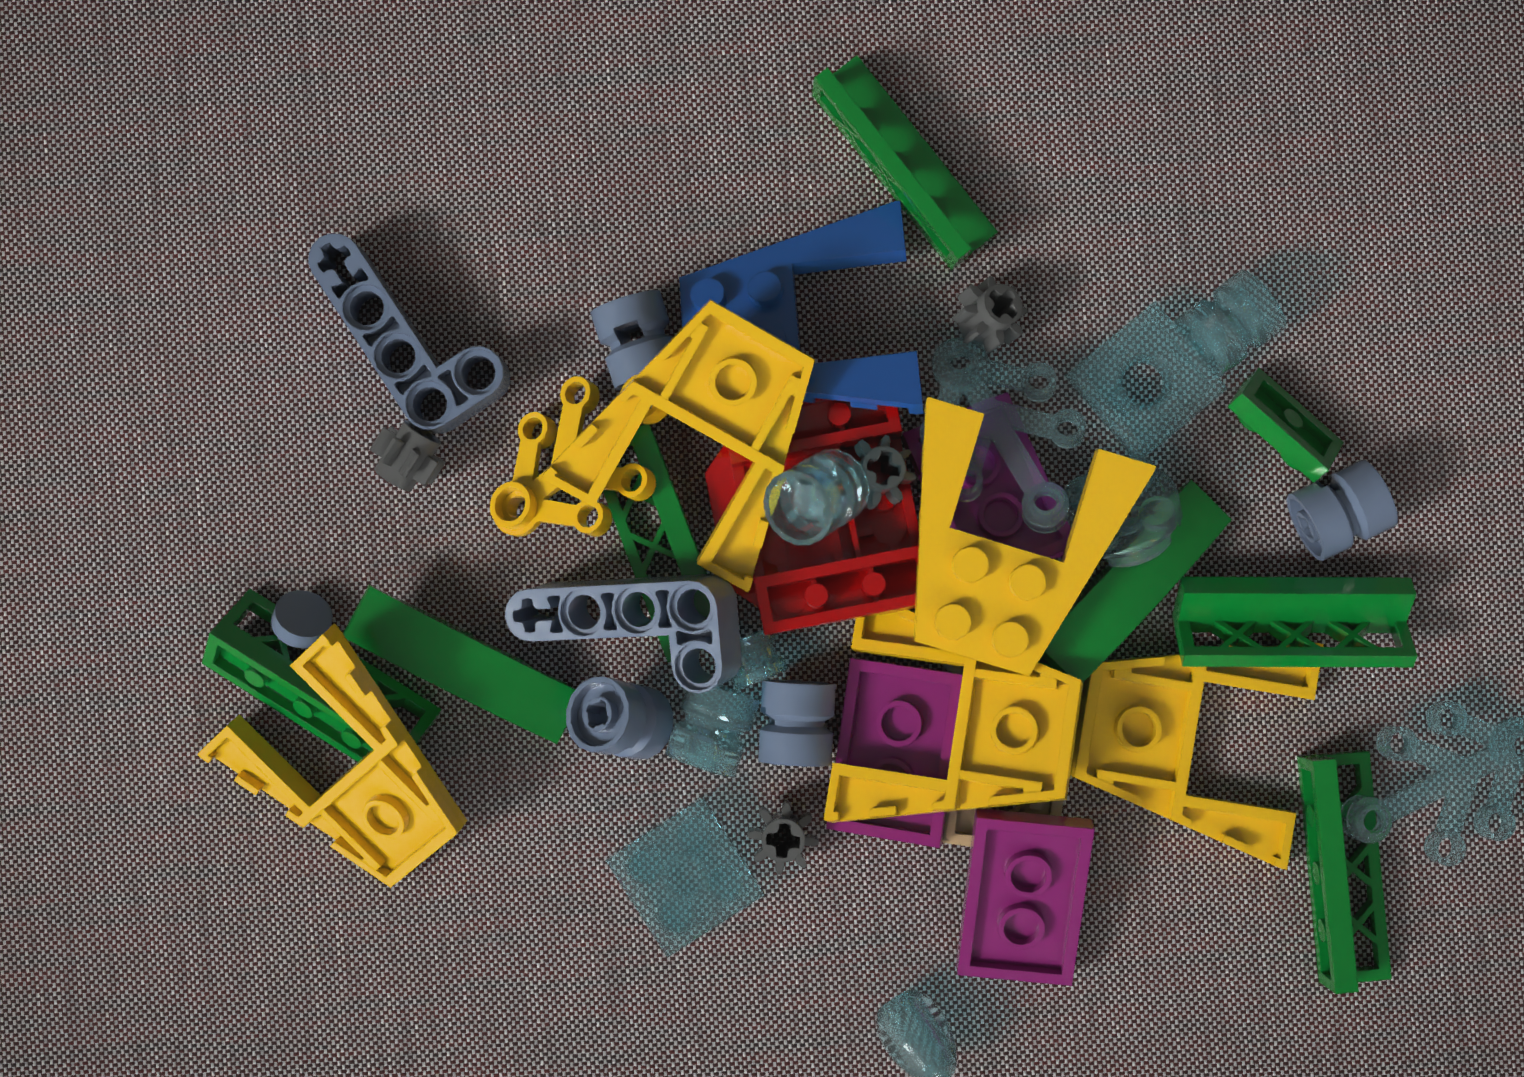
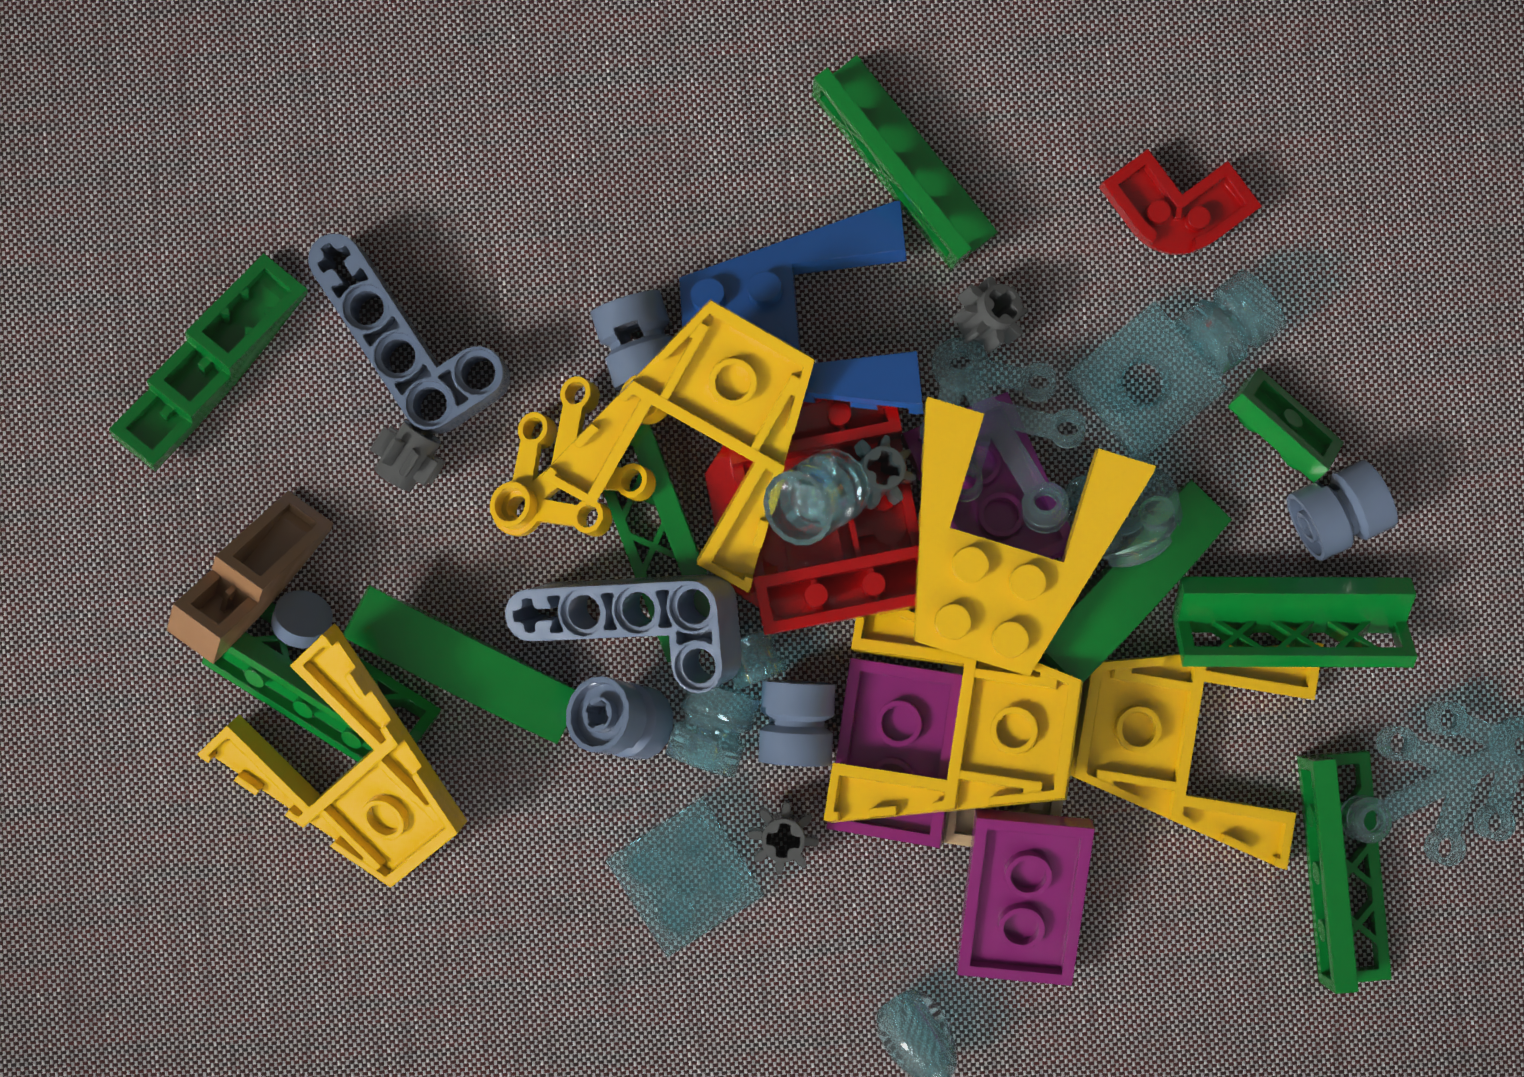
(210, 362): none -> green slope
(247, 576): none -> medium nougat slope
(1174, 220): none -> red plate

